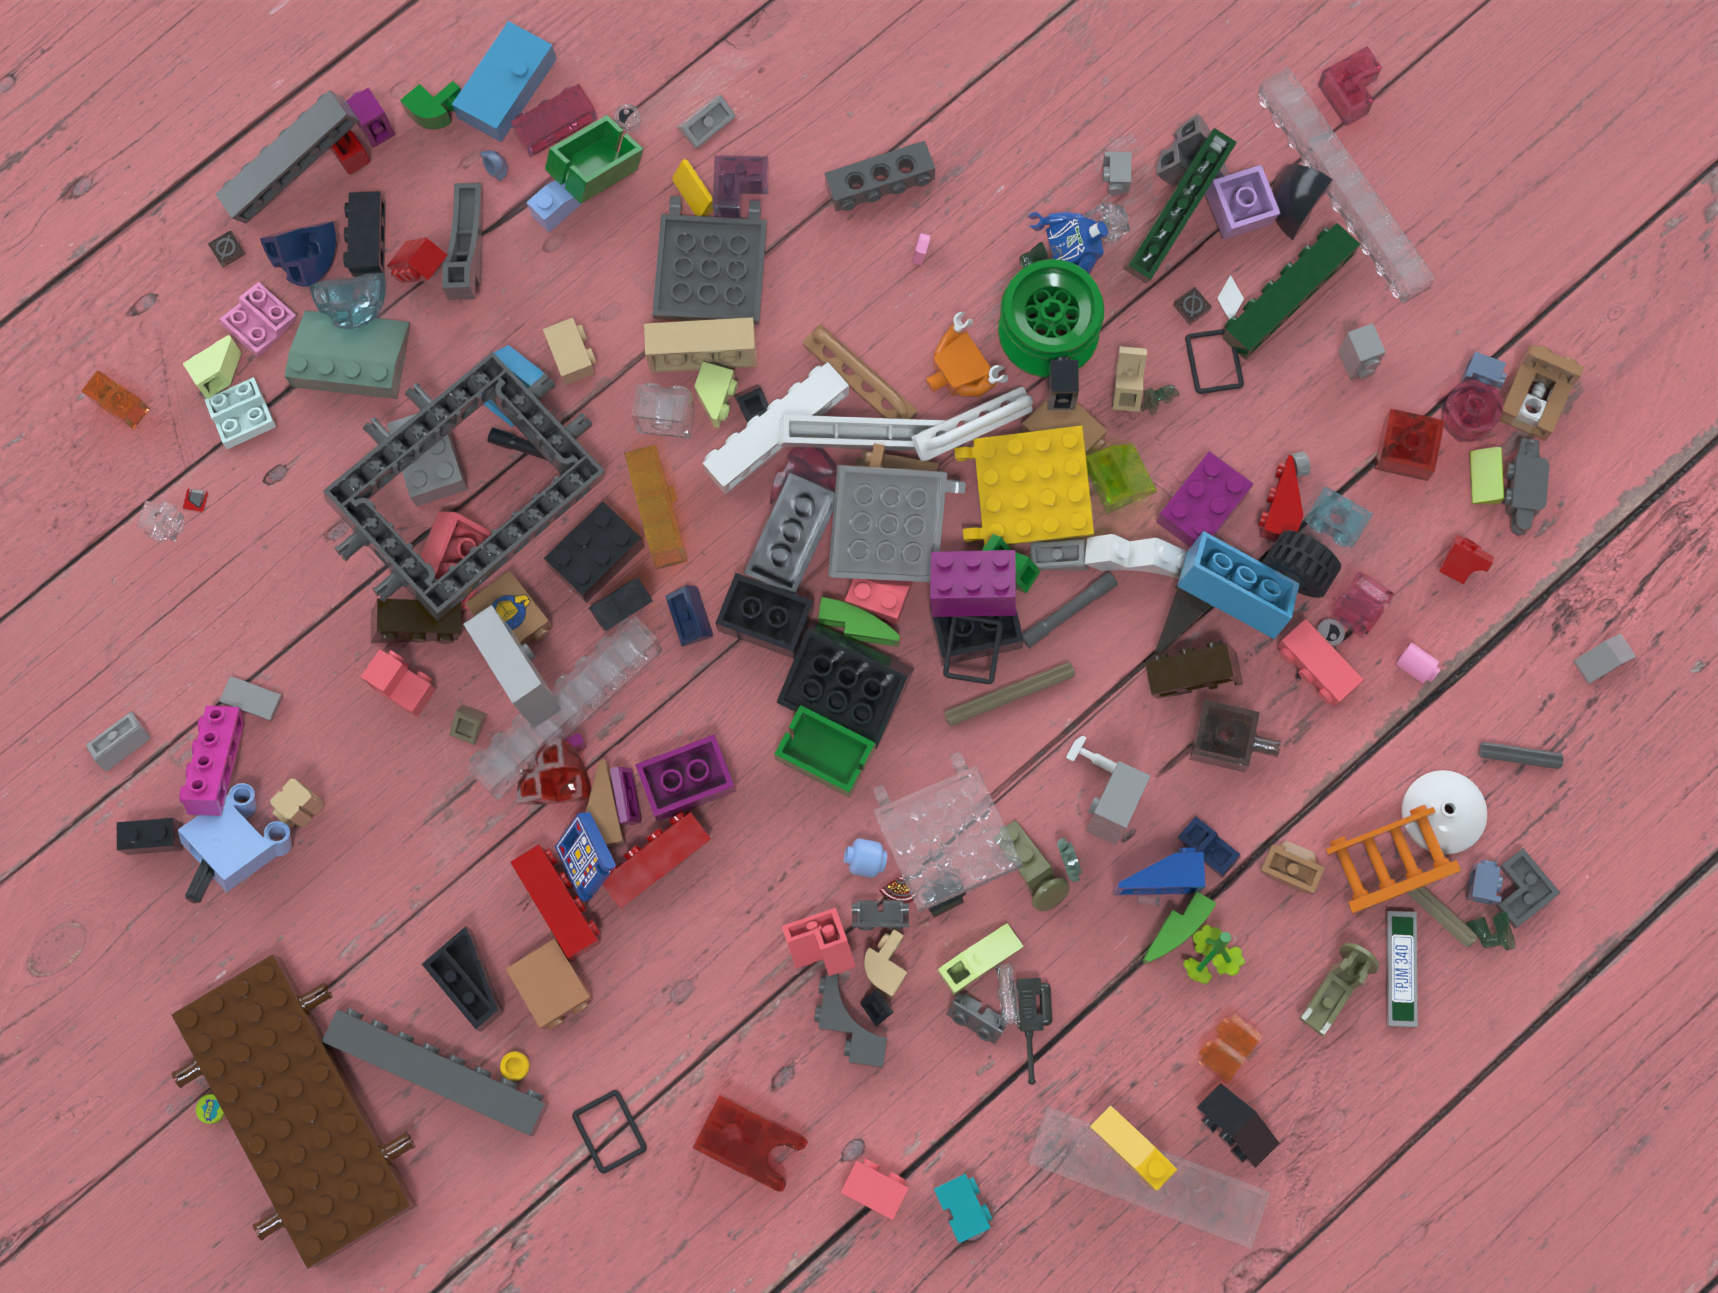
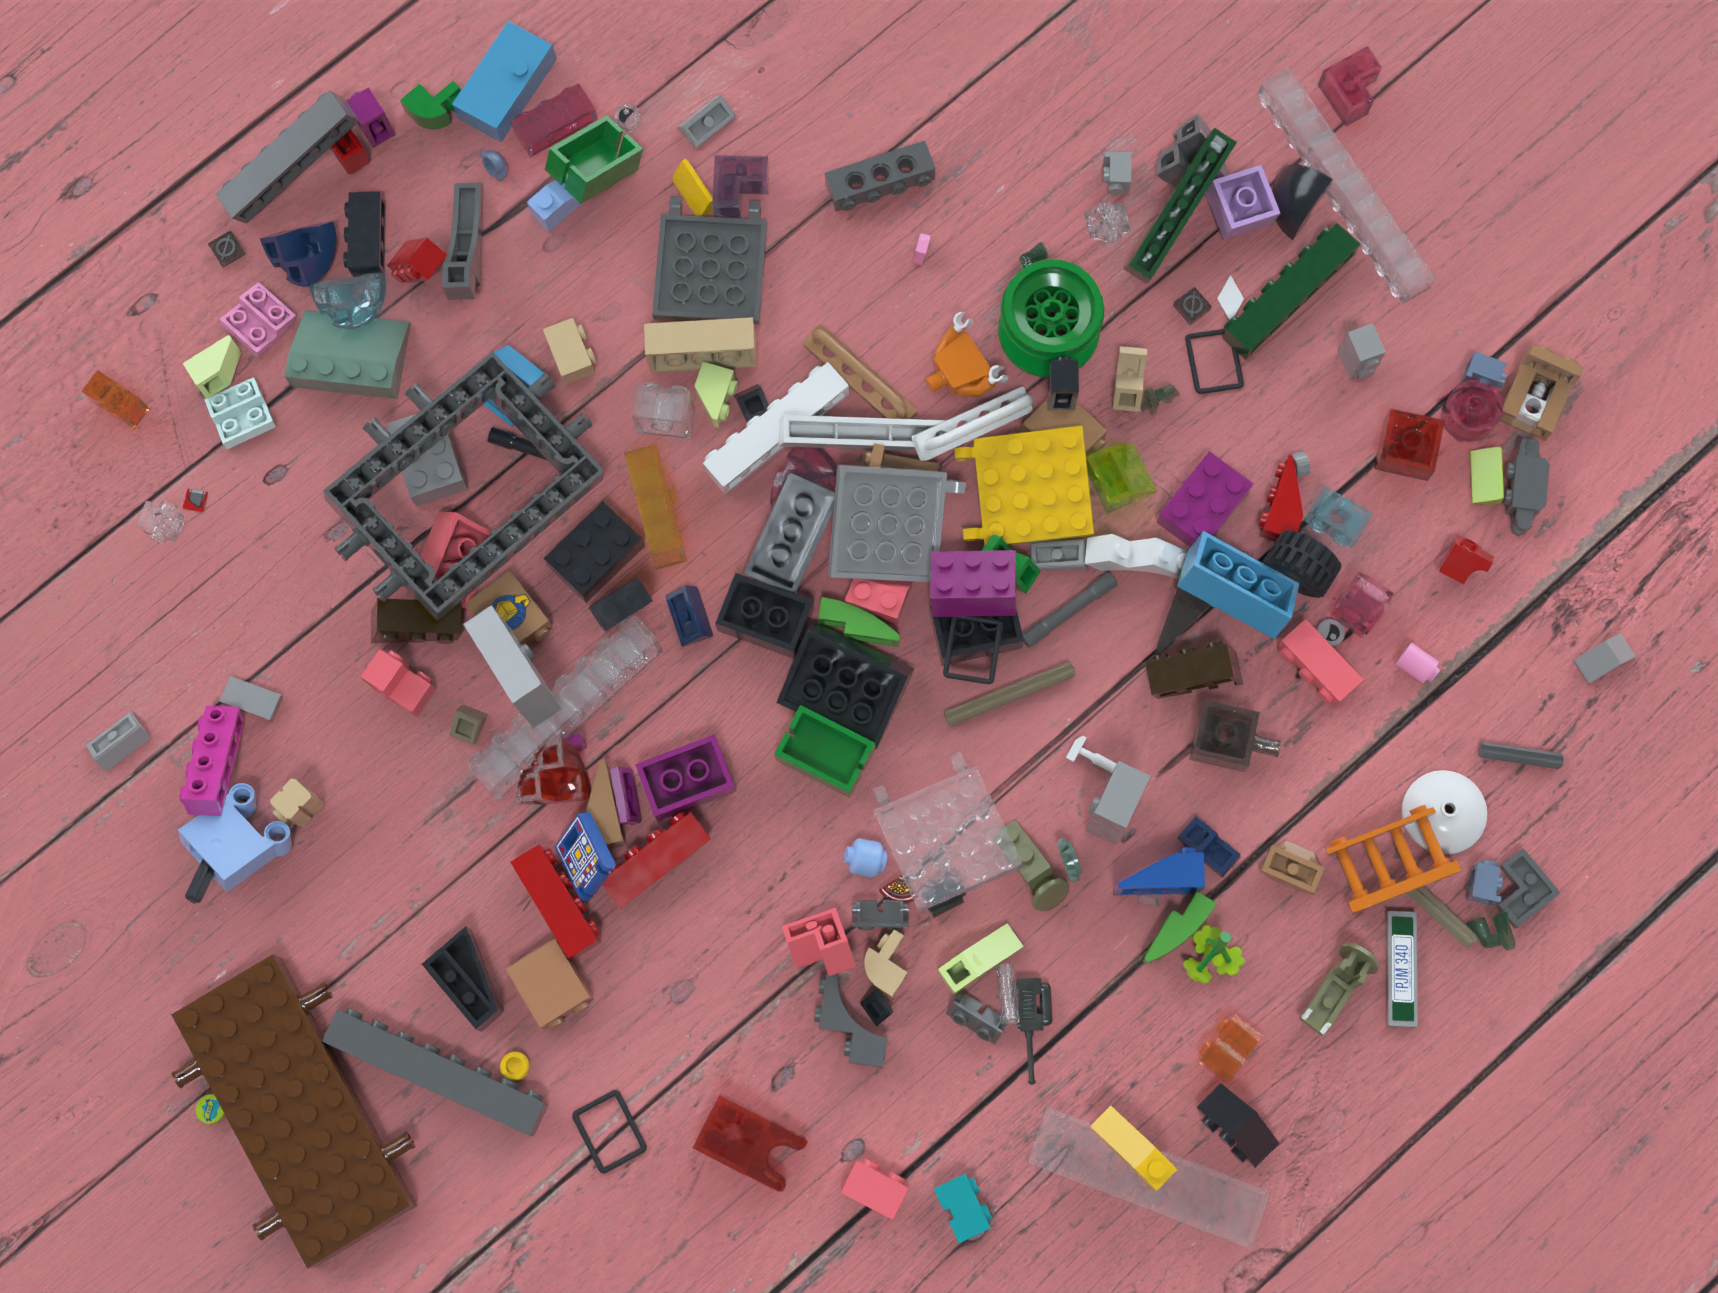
(148, 836): black brick -> none
(1073, 237): blue torso -> none

